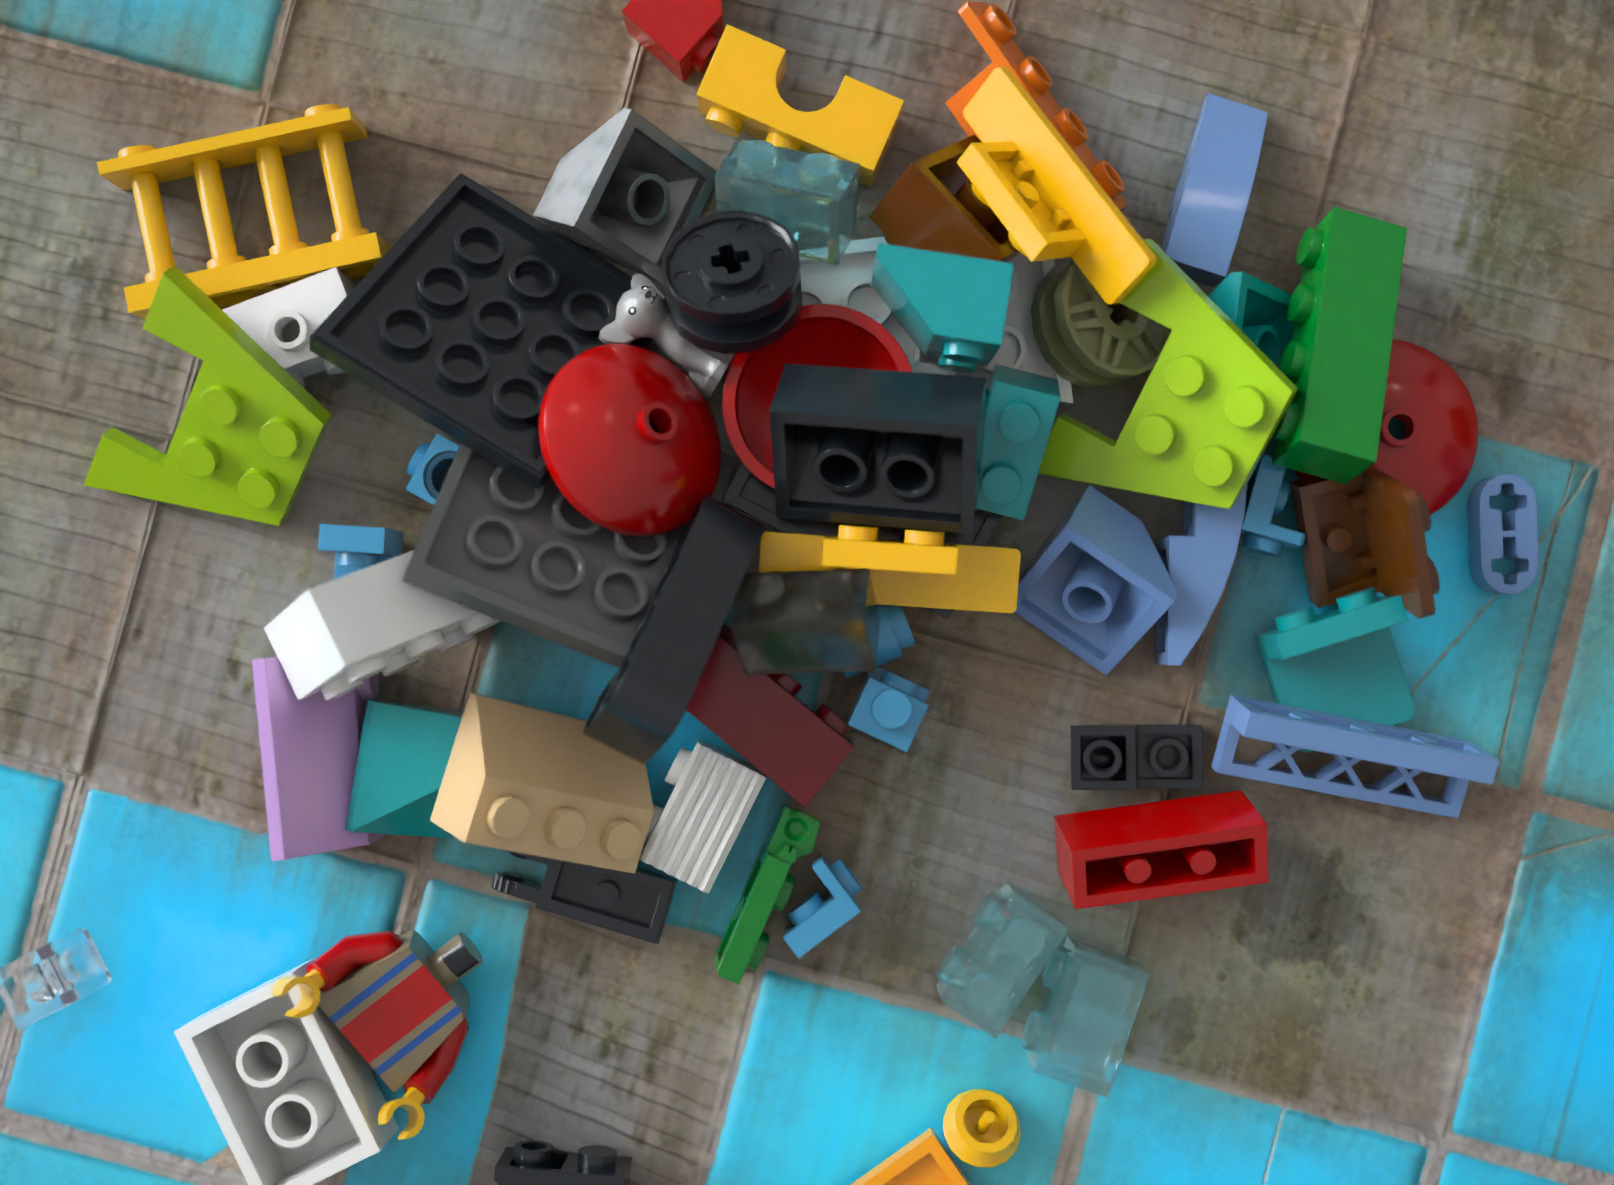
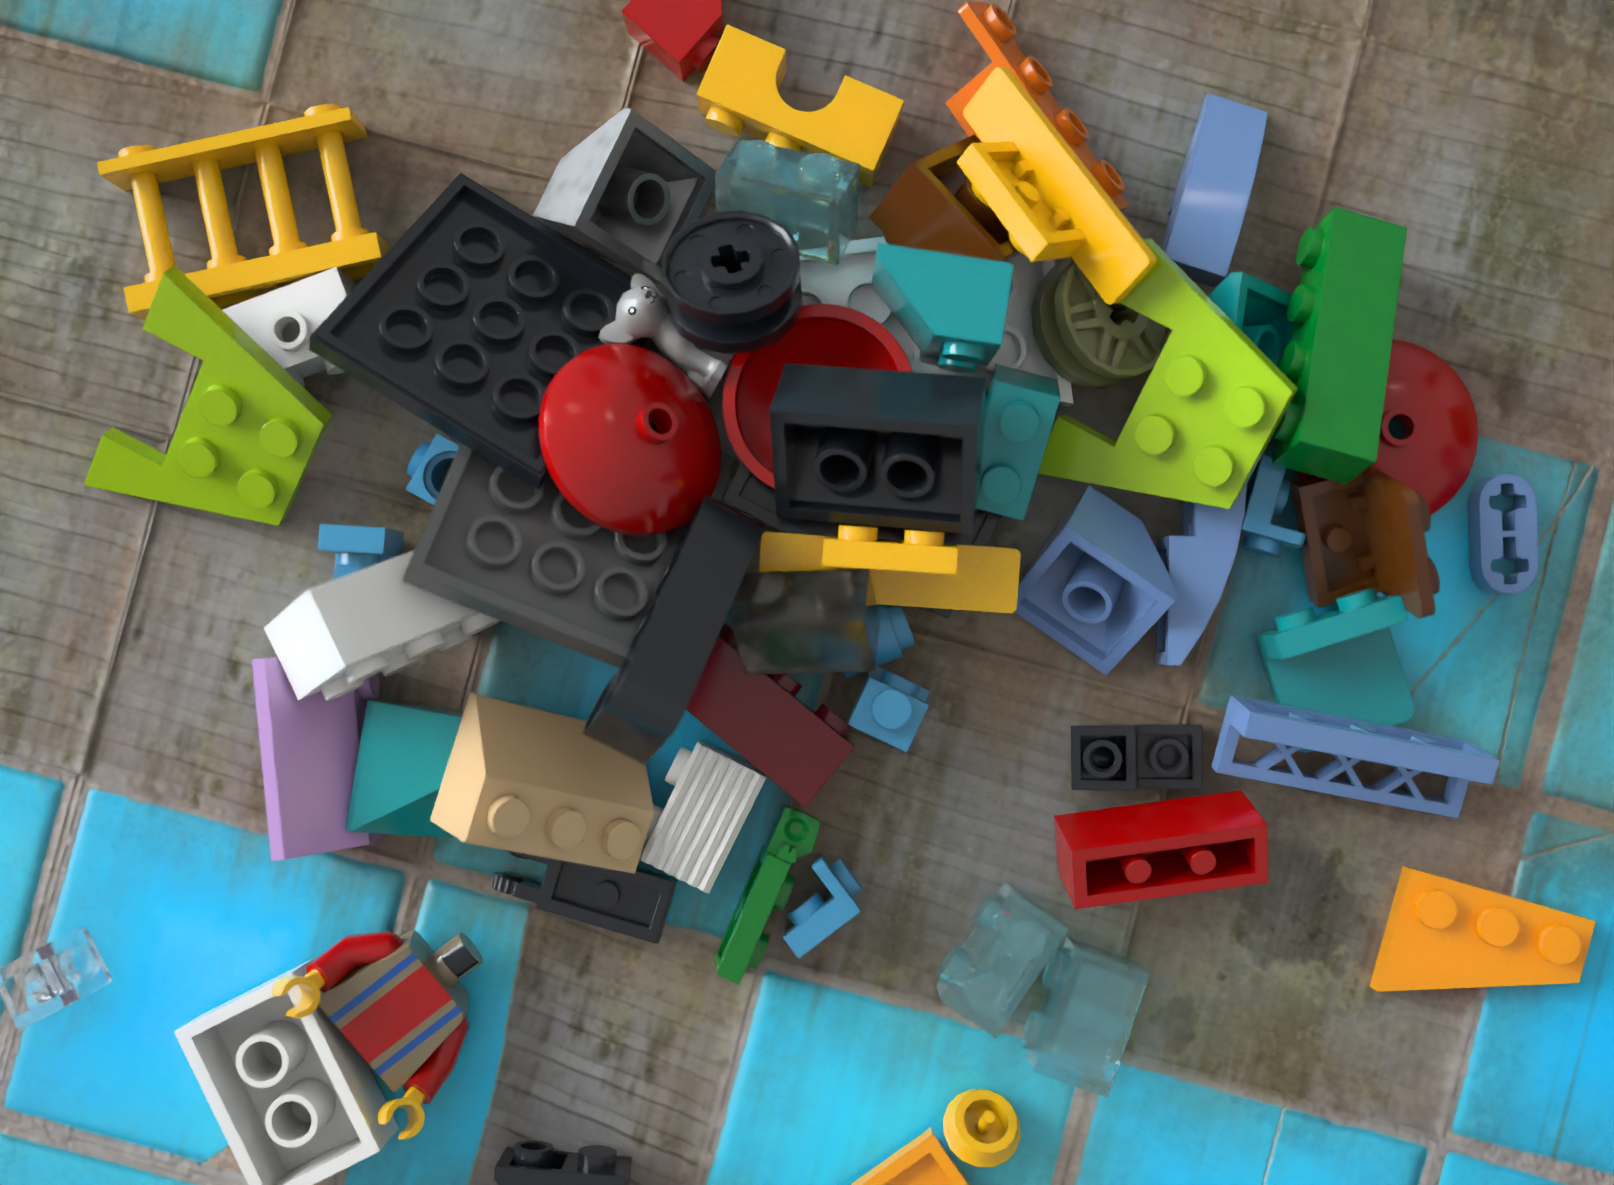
(1474, 937): none -> light orange wing

